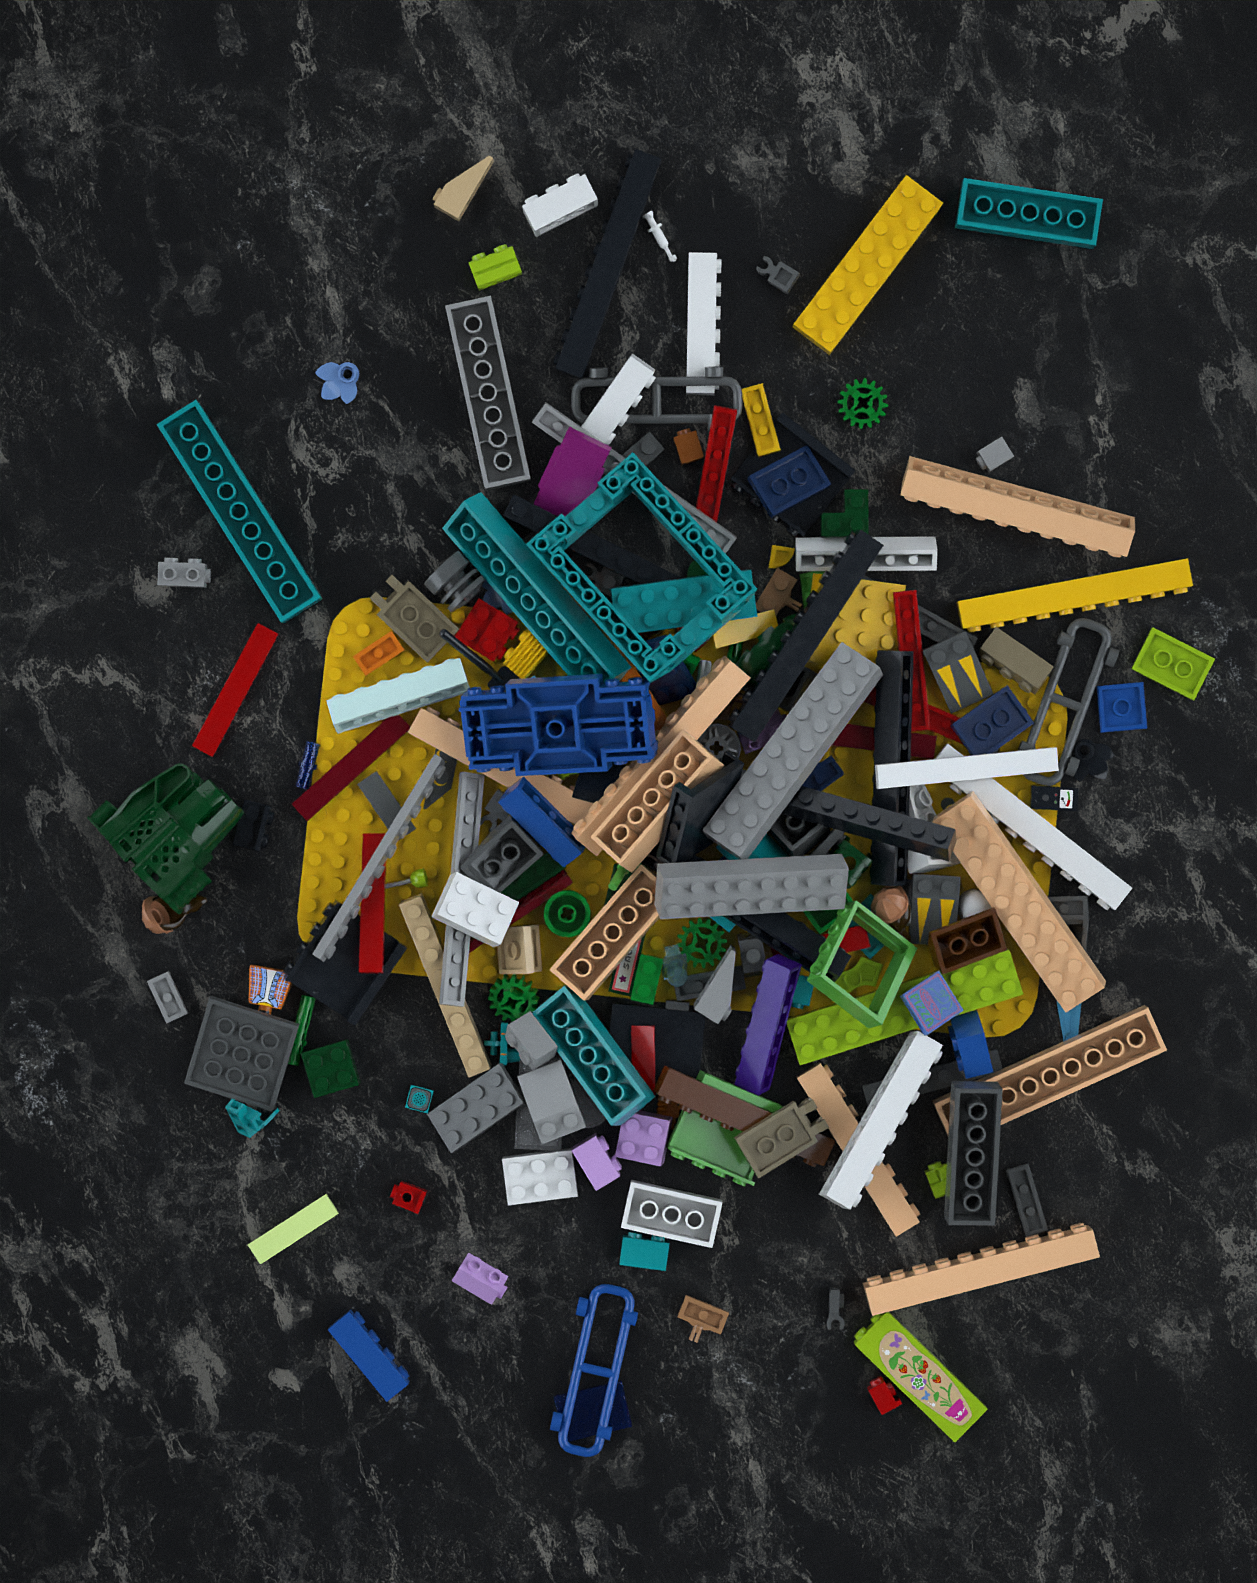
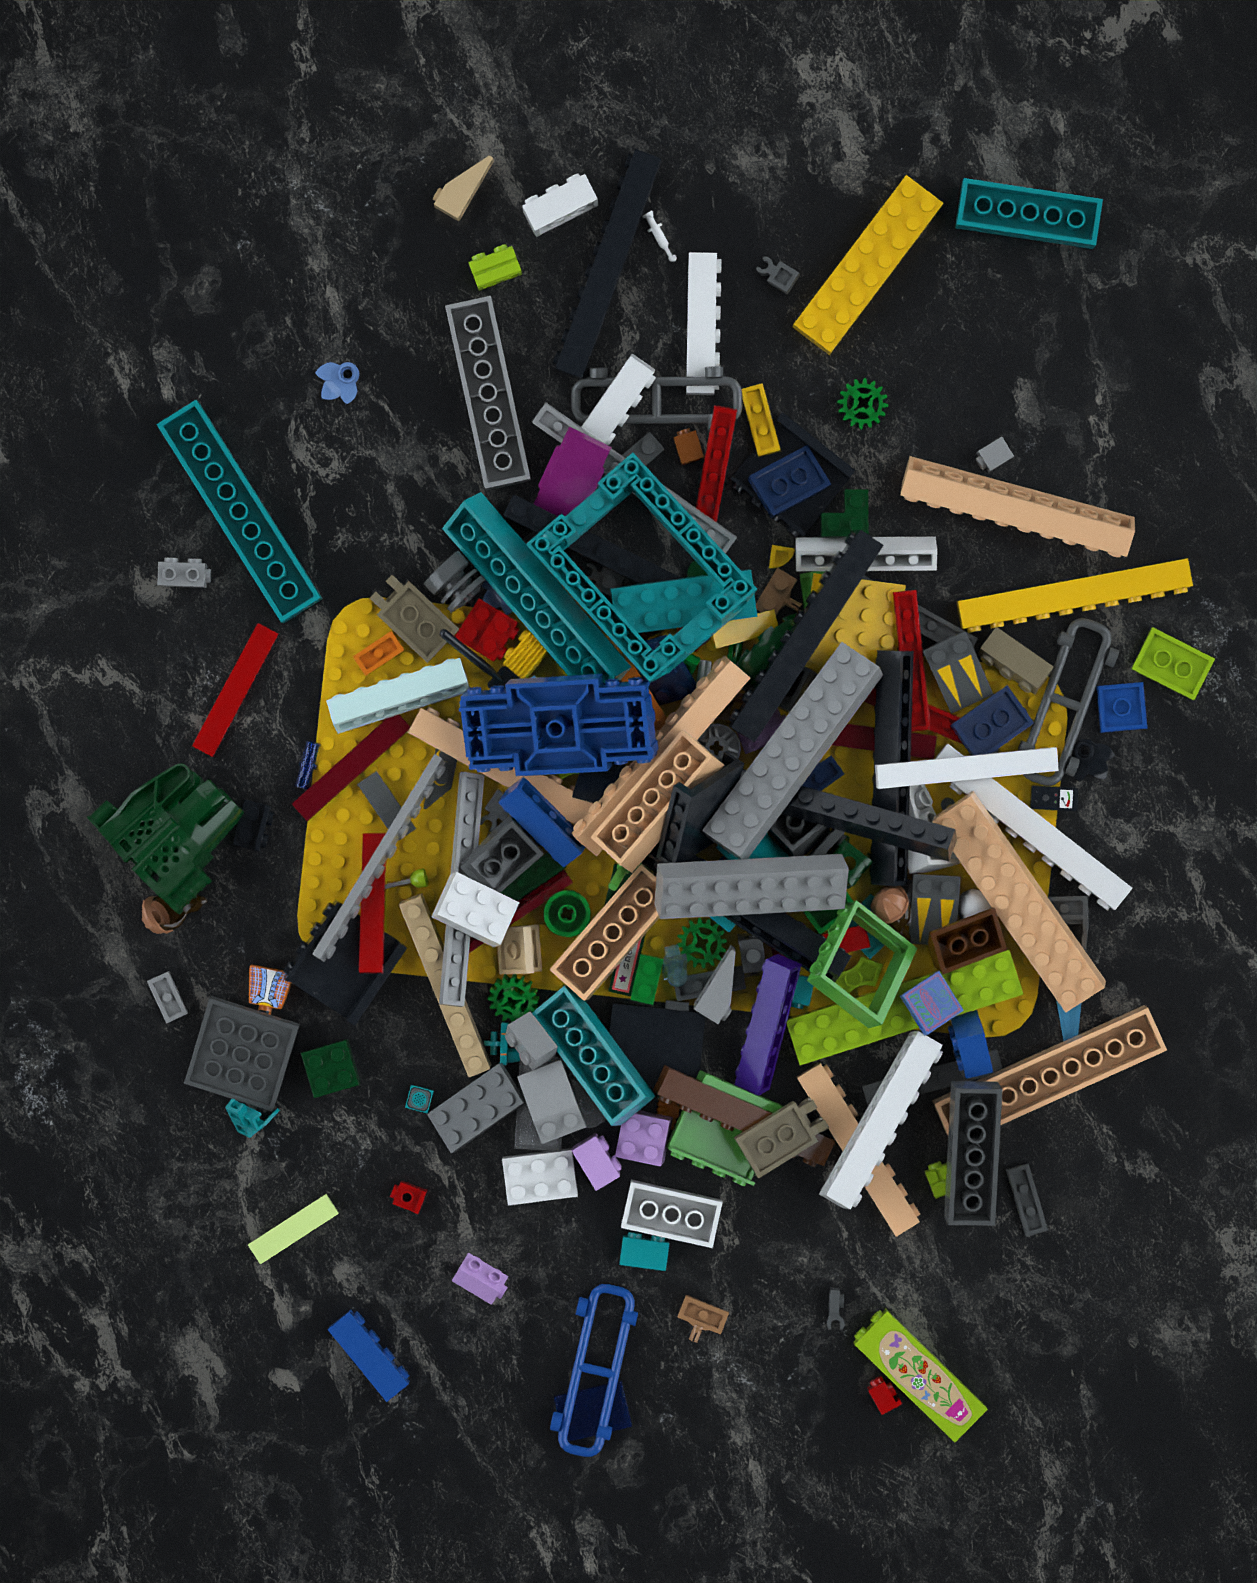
(303, 1018): green pin -> none
(644, 1052): red slope -> none
(981, 1269): light nougat brick -> none

